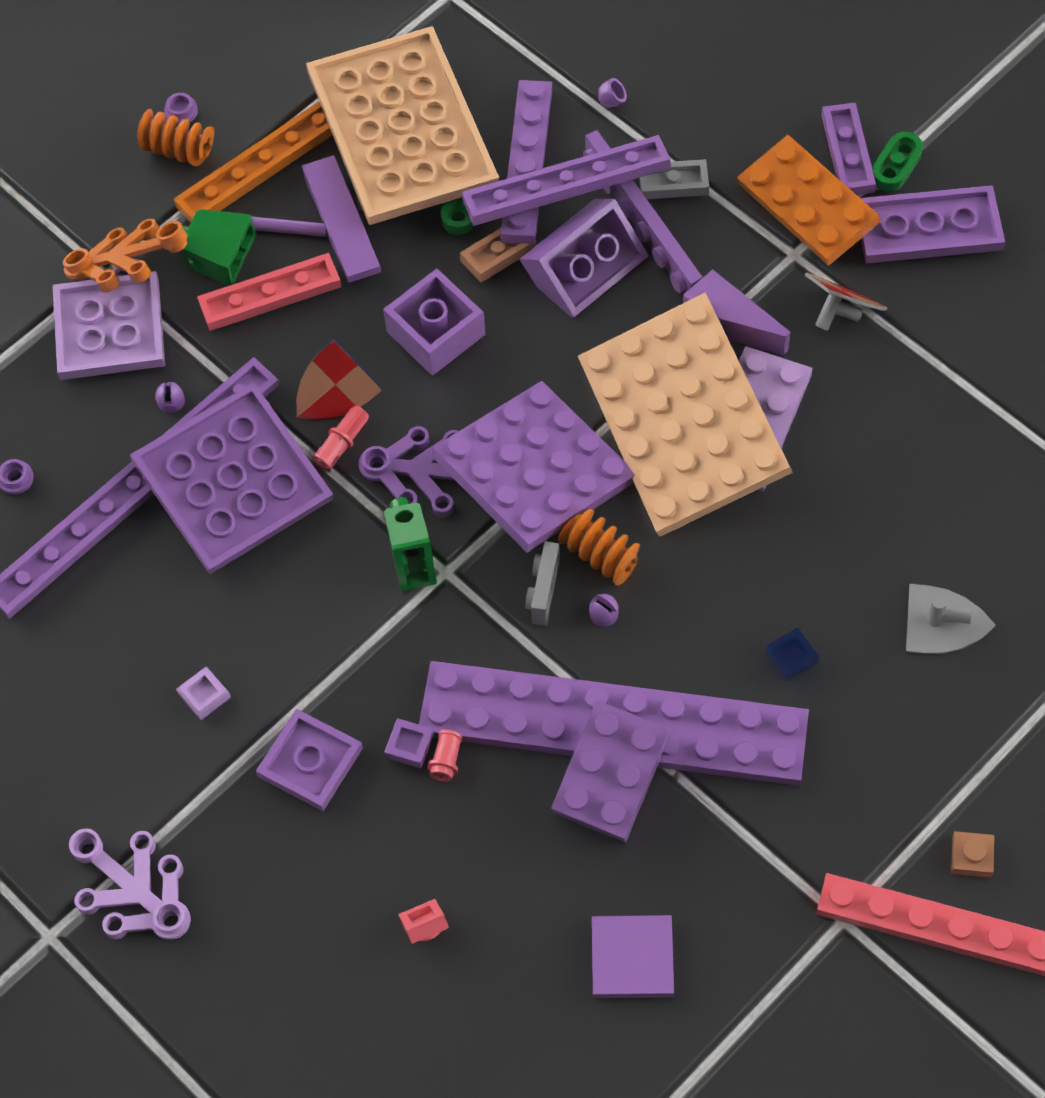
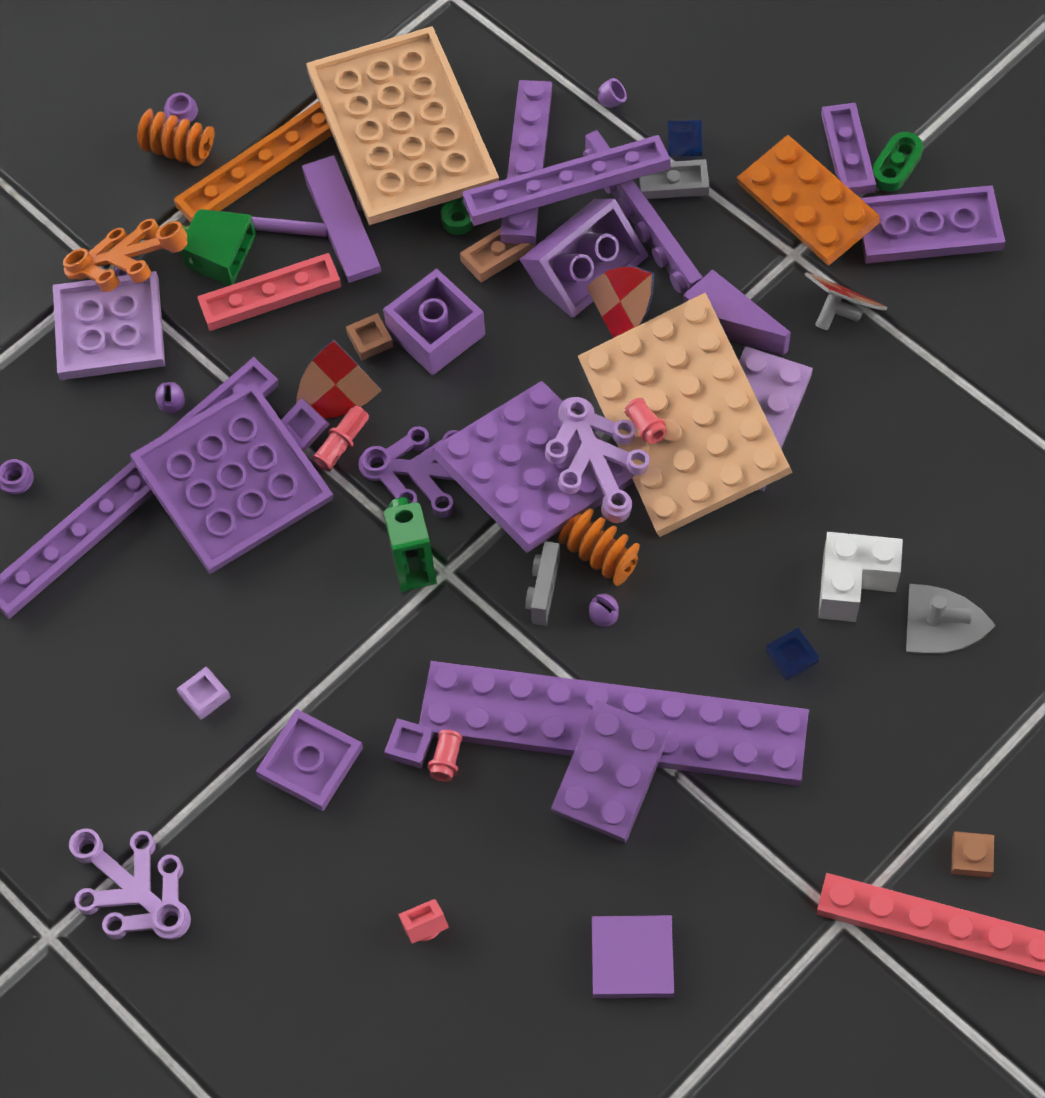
(304, 423): none -> medium lavender plate
(369, 336): none -> nougat plate
(595, 452): none -> lavender plant
(623, 297): none -> shield
(650, 427): none -> coral pin
(685, 138): none -> clear blue plate
(855, 564): none -> white brick

